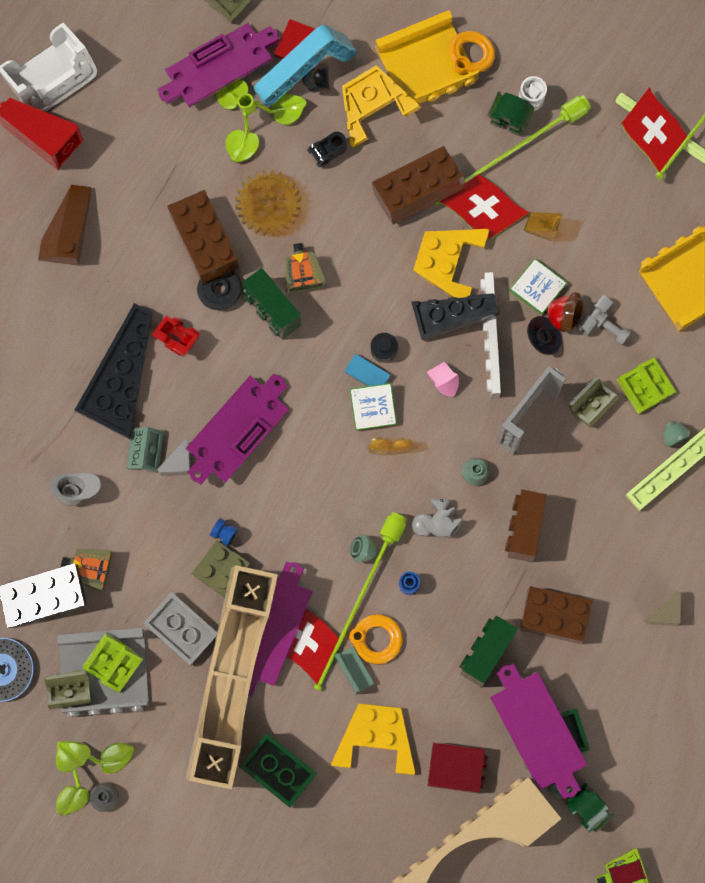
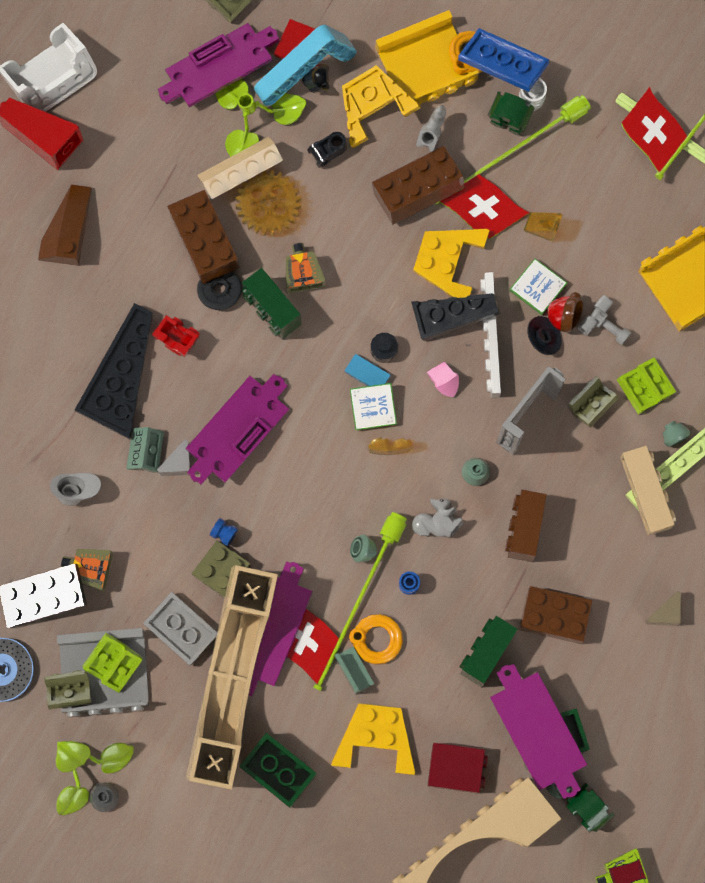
(240, 167): none -> tan brick
(431, 131): none -> light grey animal
(503, 59): none -> blue tile
(647, 490): none -> tan brick

